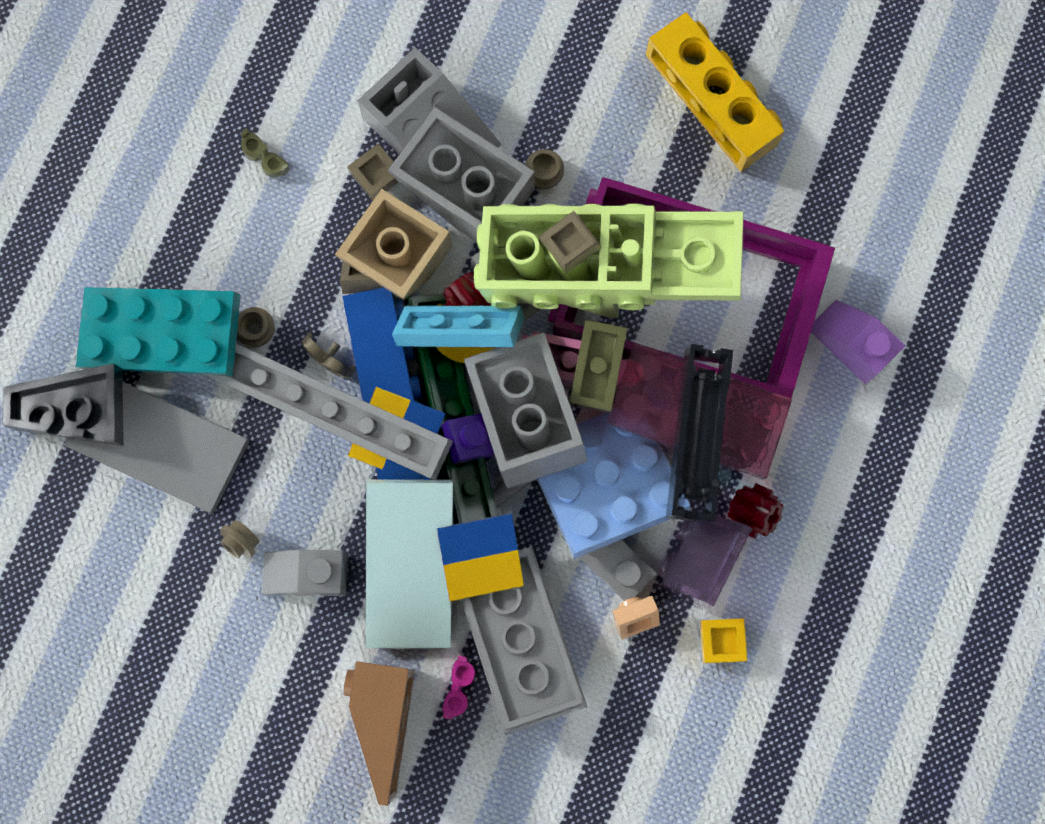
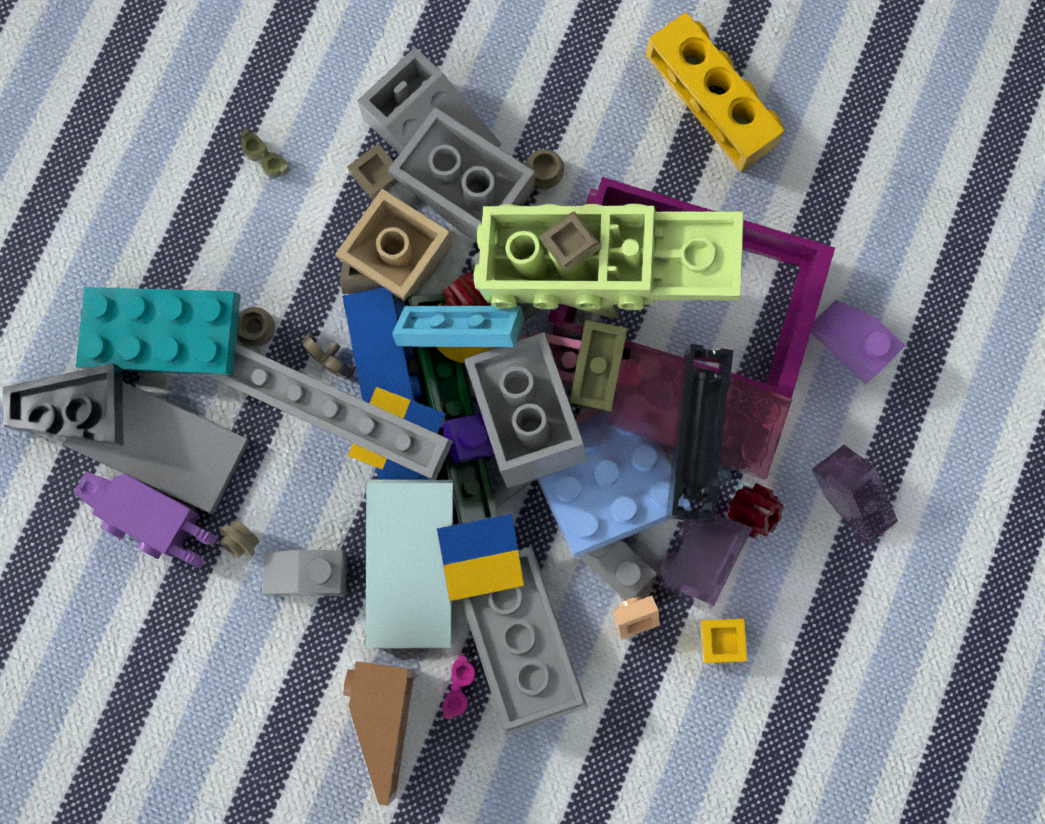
(144, 514): none -> medium lavender hinge
(856, 493): none -> clear purple slope

